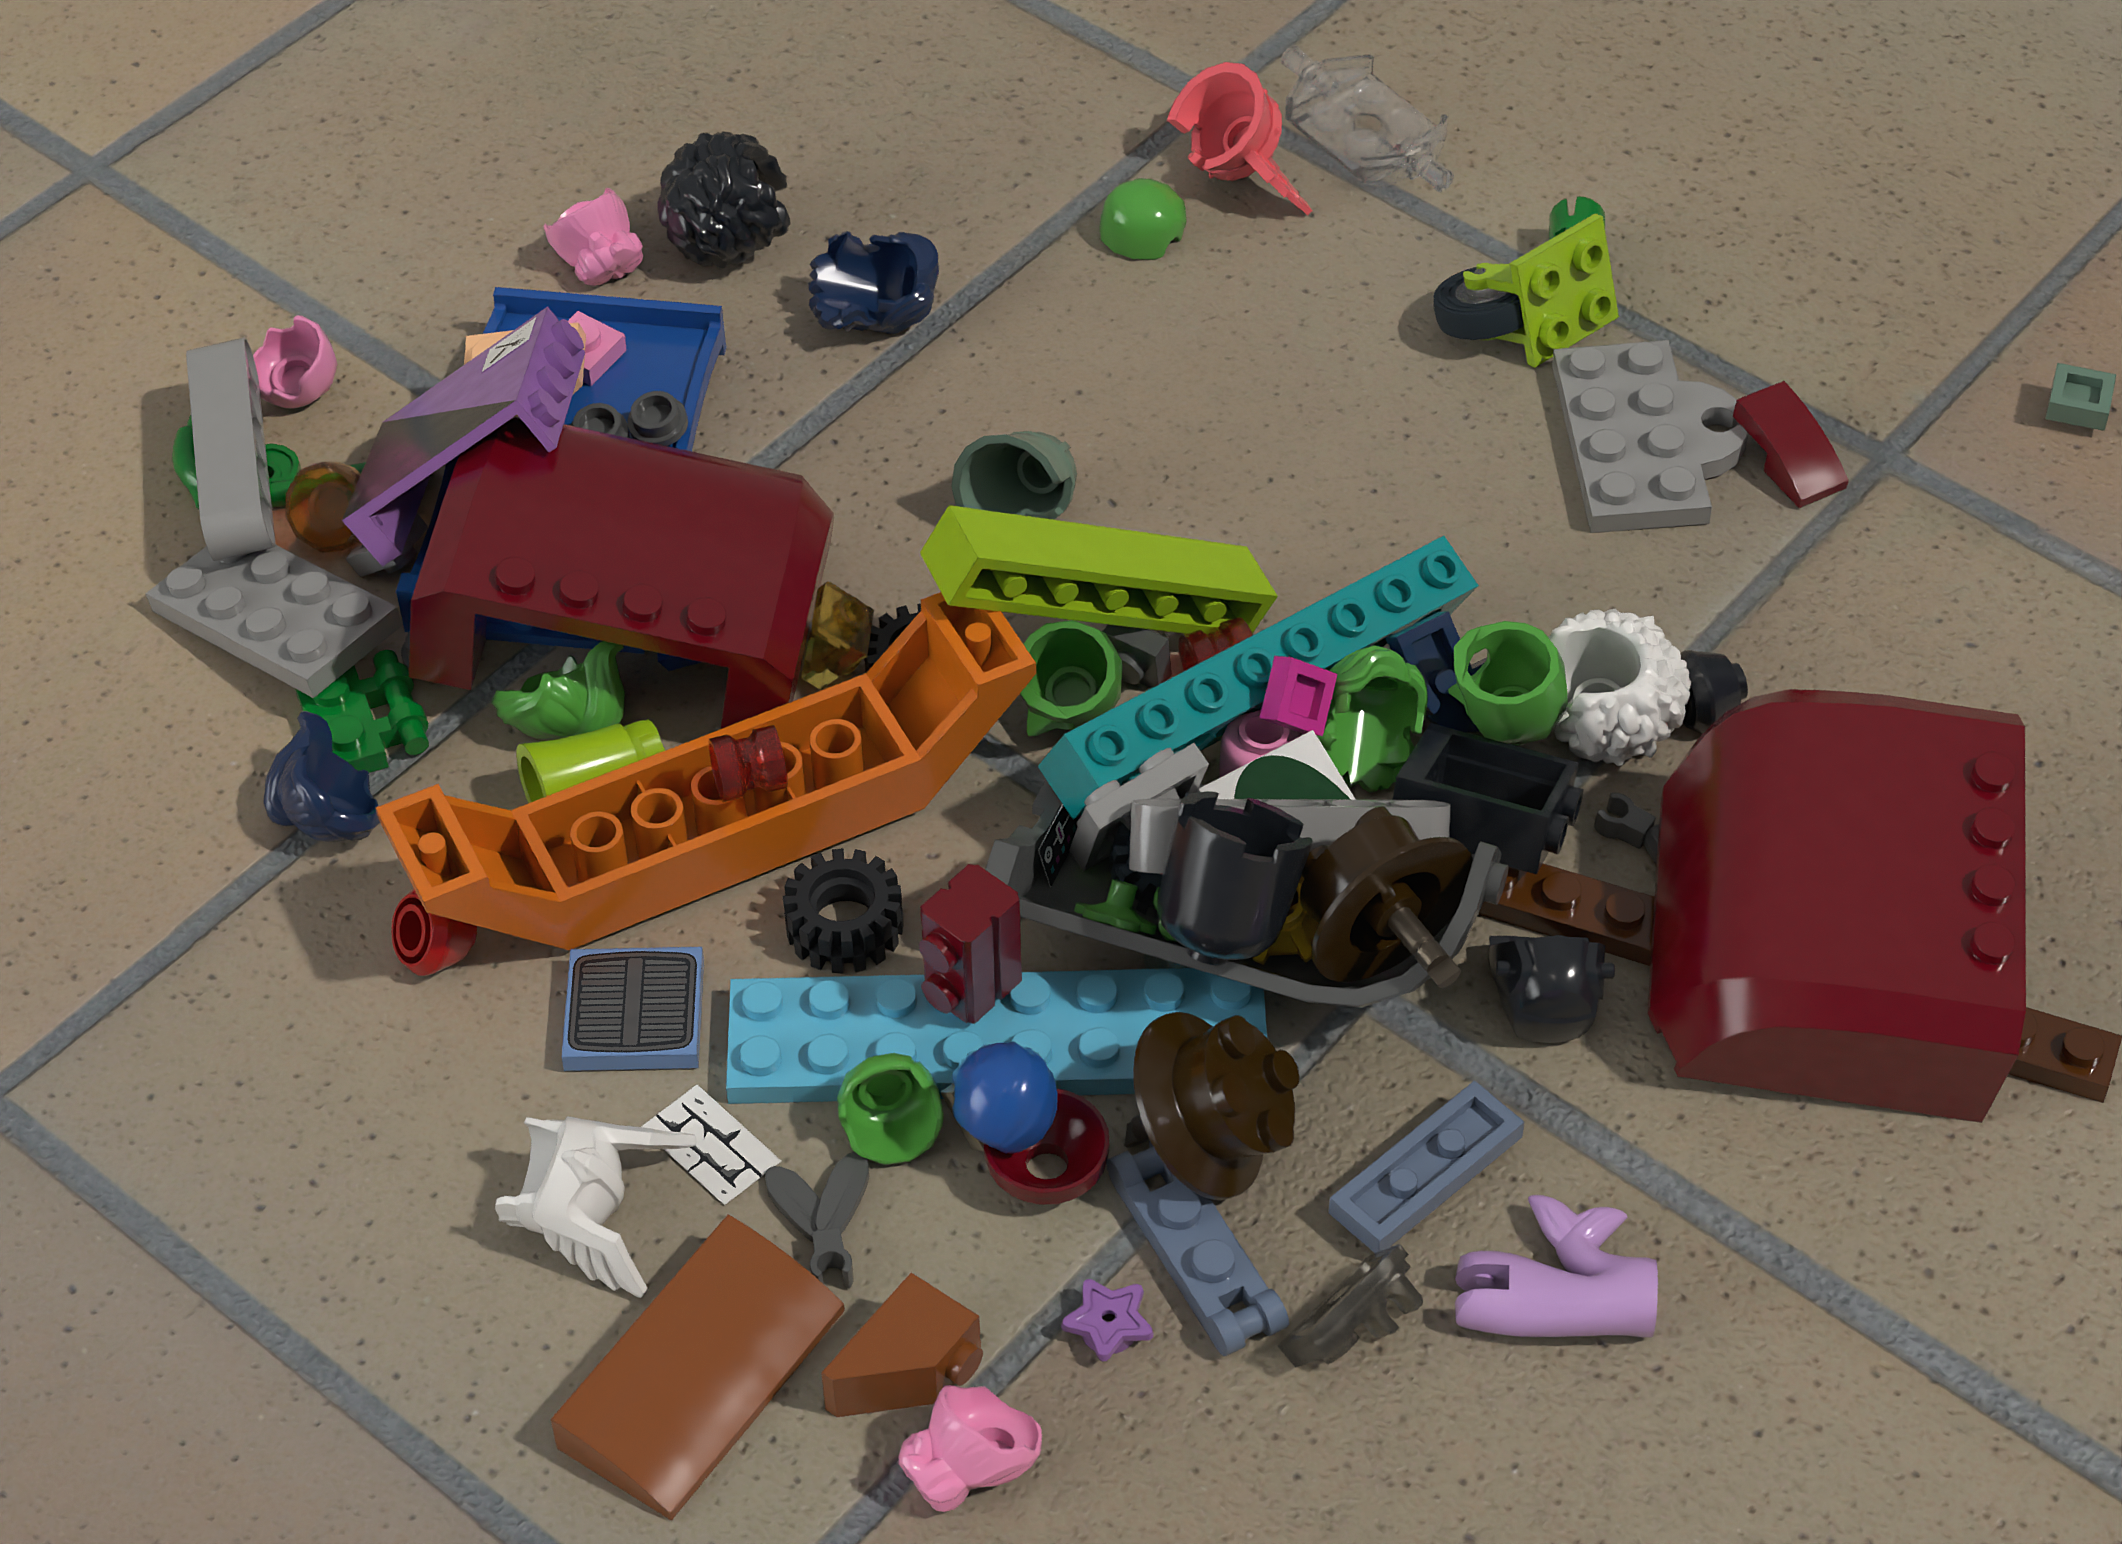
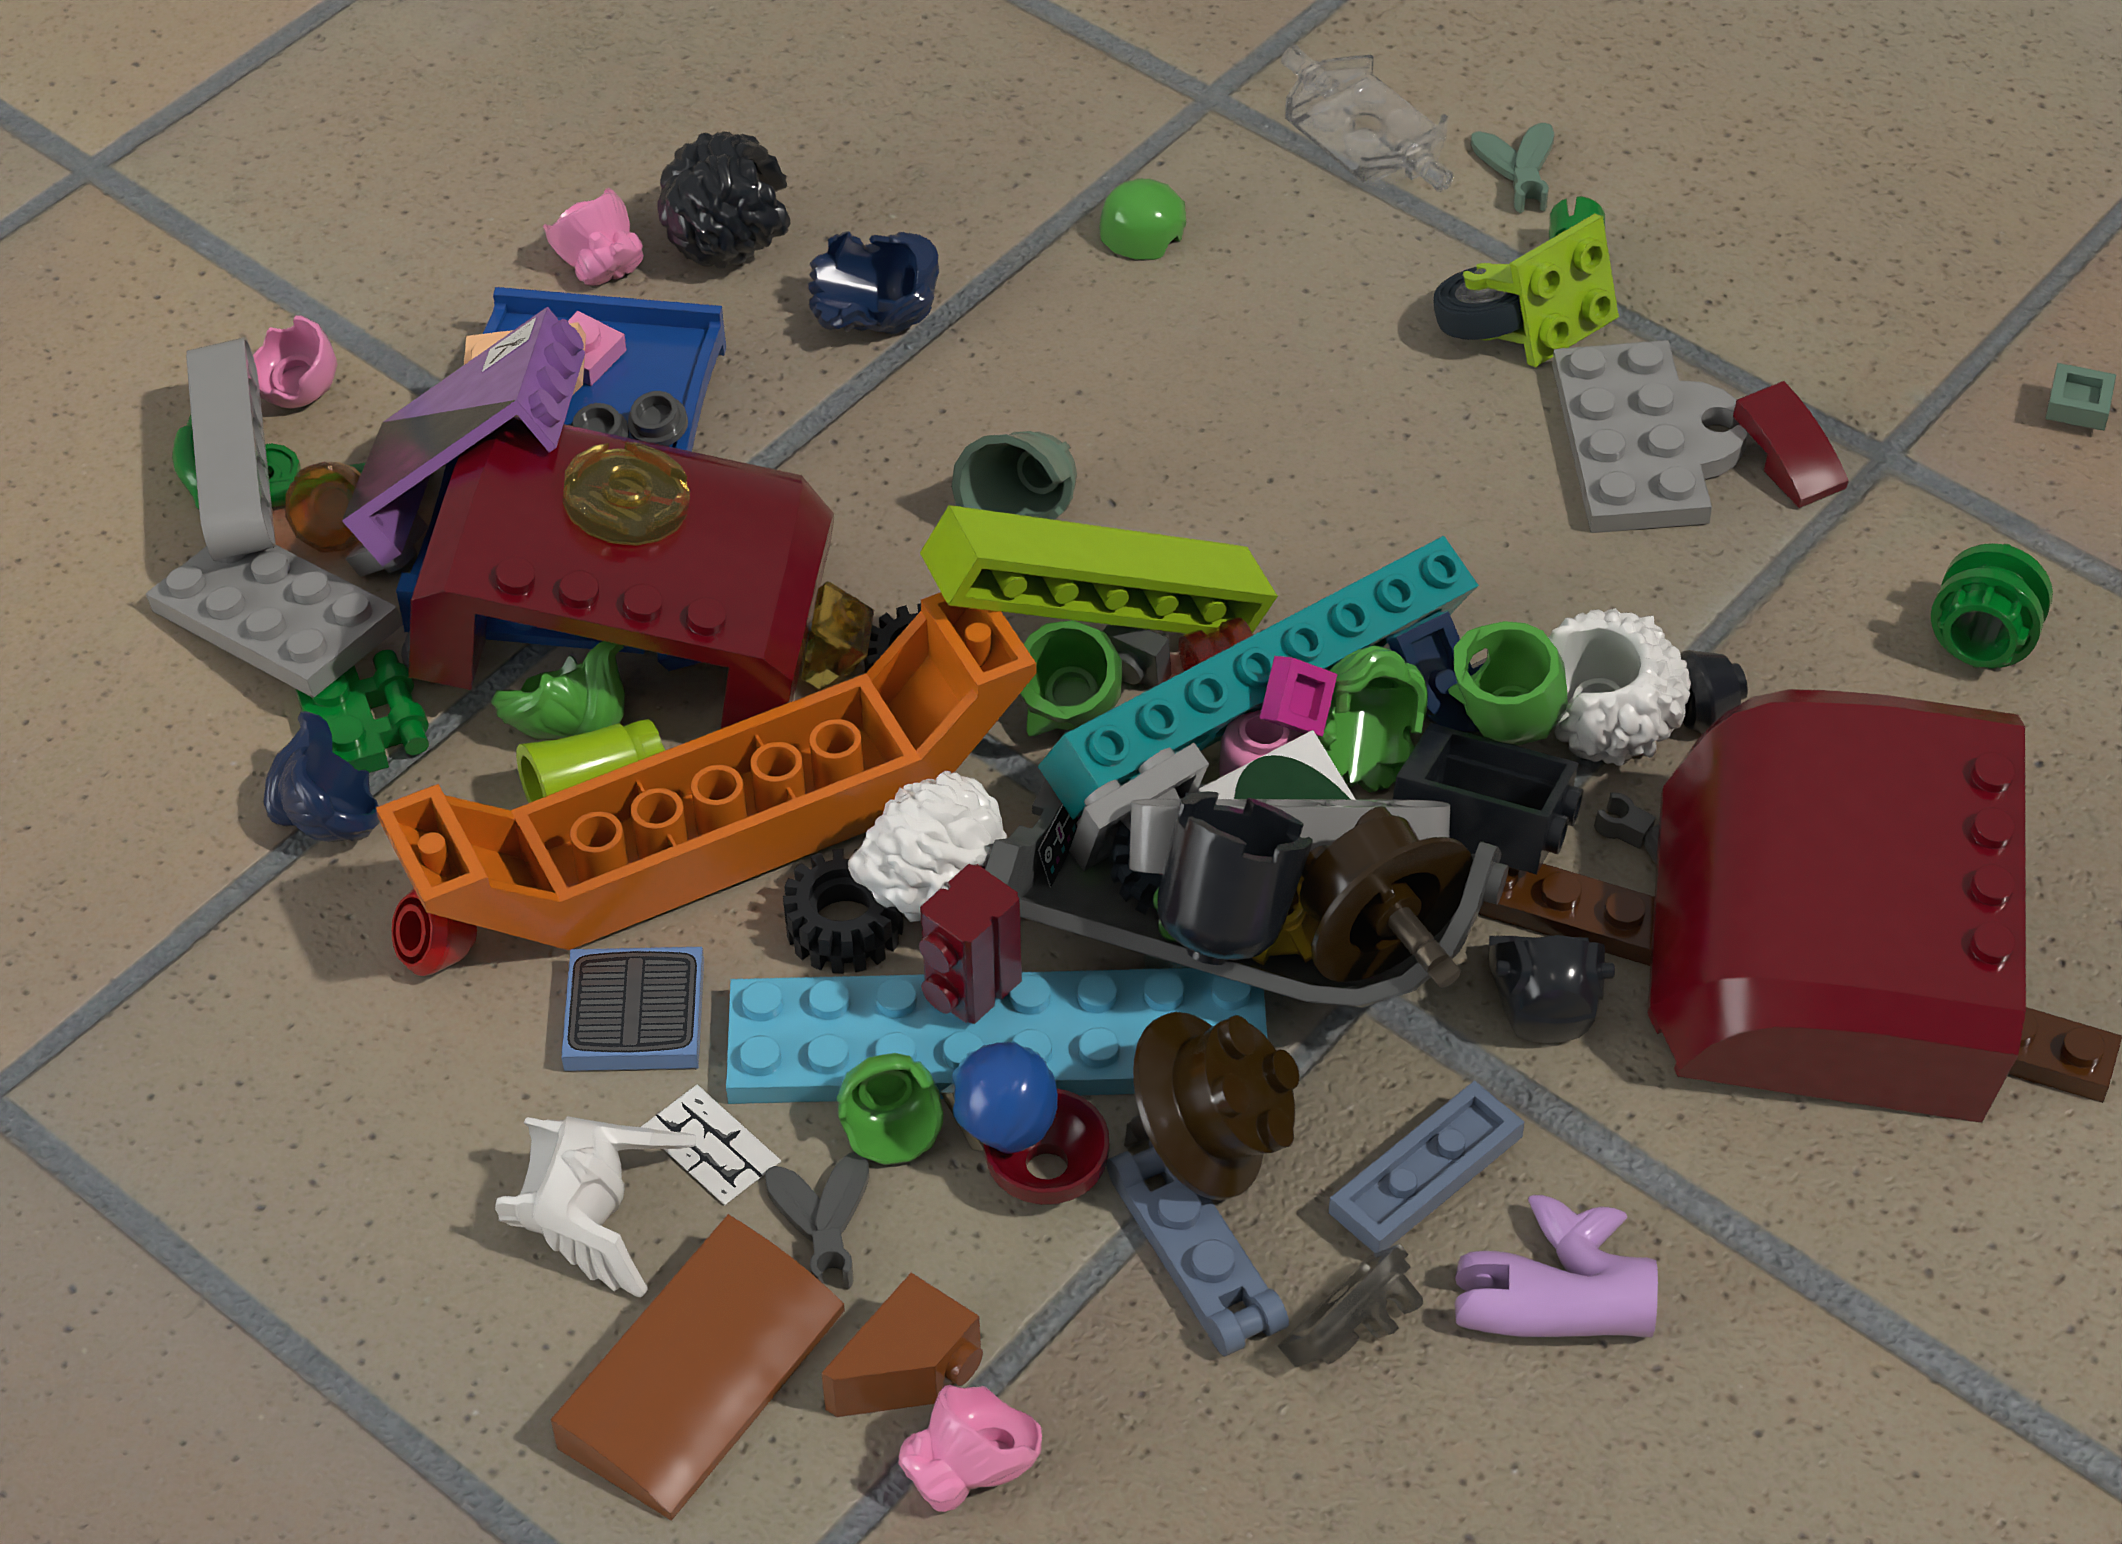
(626, 493): none -> clear yellow tile
(747, 763): clear red wheel -> none
(926, 841): none -> white hair
(1104, 1336): medium lavender plate -> none
(1117, 909): bright green plant -> none
(1233, 127): coral helmet -> none
(1519, 166): none -> sand green piece
(1991, 605): none -> green piece

